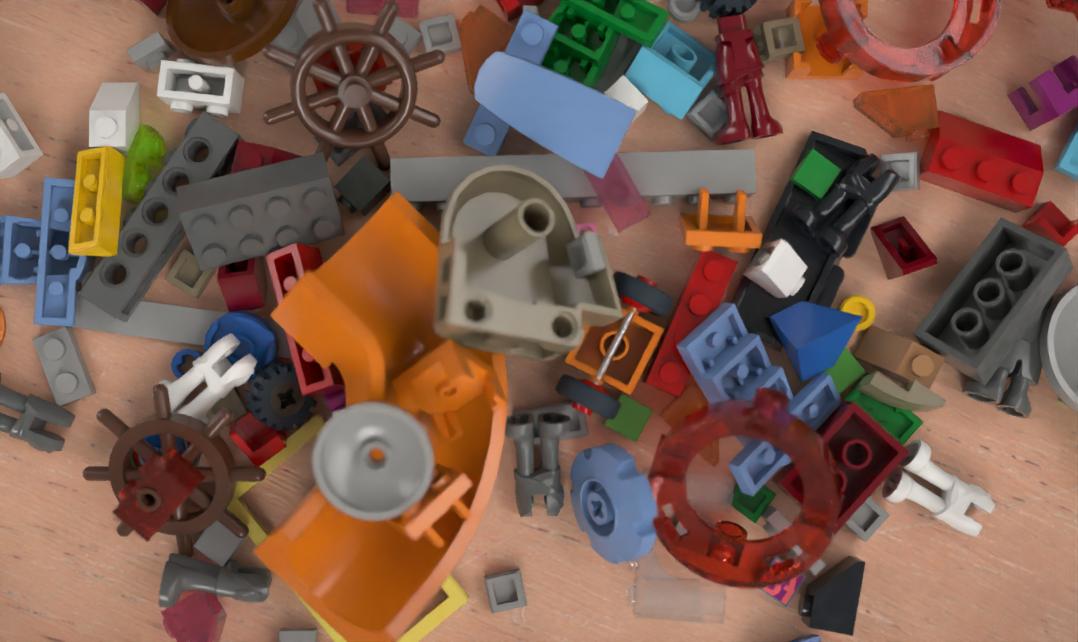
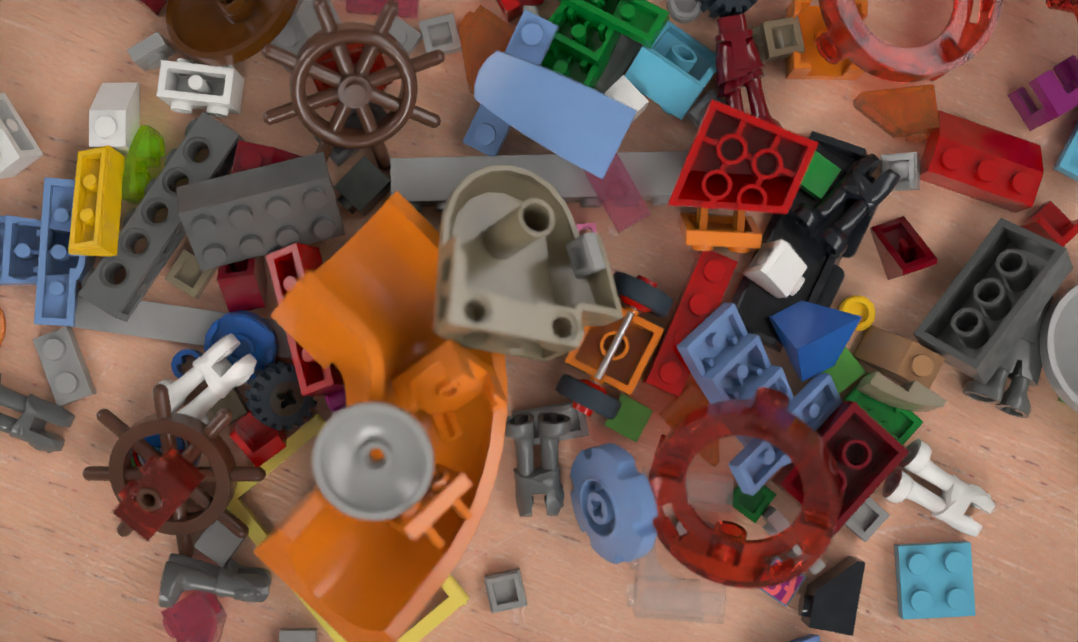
(742, 164): none -> red wedge
(934, 580): none -> medium azure plate

